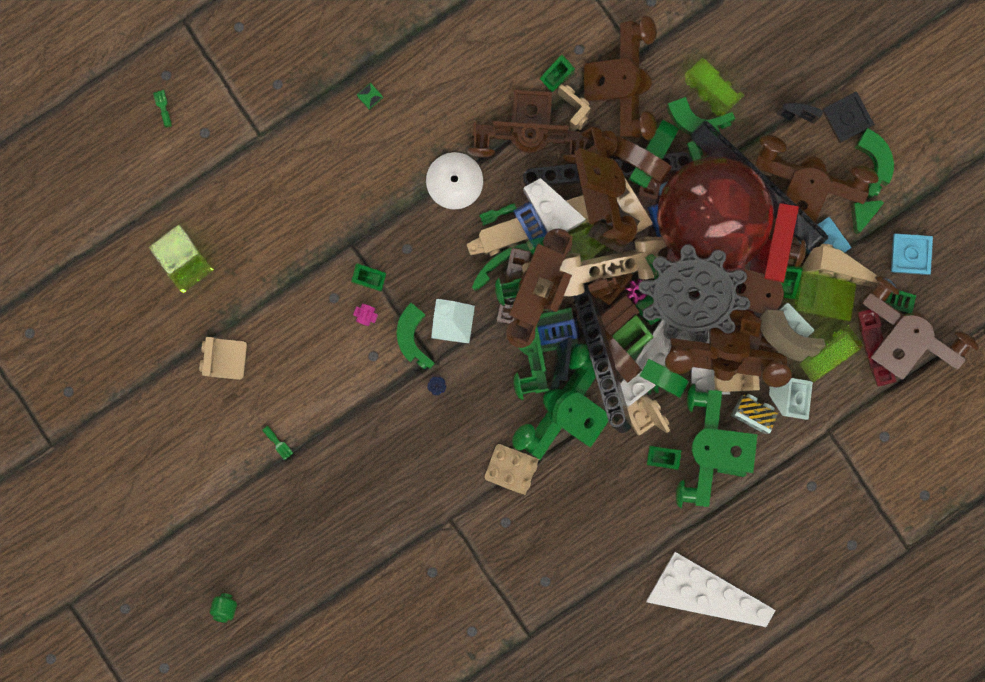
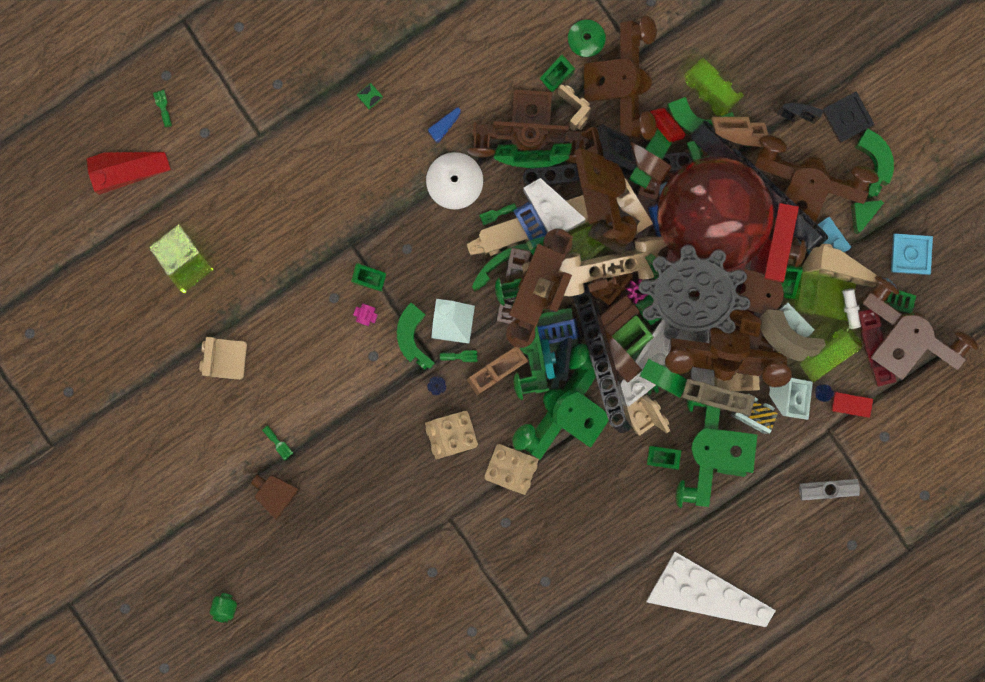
(118, 169): none -> red wedge
(274, 494): none -> reddish brown torso
(440, 128): none -> blue slope
(451, 434): none -> tan bracket
(465, 356): none -> green piece
(497, 370): none -> medium nougat slope
(532, 158): none -> green slope
(549, 359): none -> teal plate
(584, 47): none -> green dish
(617, 147): none -> black plate
(667, 125): none -> red tile
(718, 397): none -> dark tan arch
(739, 130): none -> medium nougat slope
(824, 393): none -> clear blue plate
(841, 488): none -> light grey piece
(851, 308): none -> white pin
(852, 405): none -> red tile

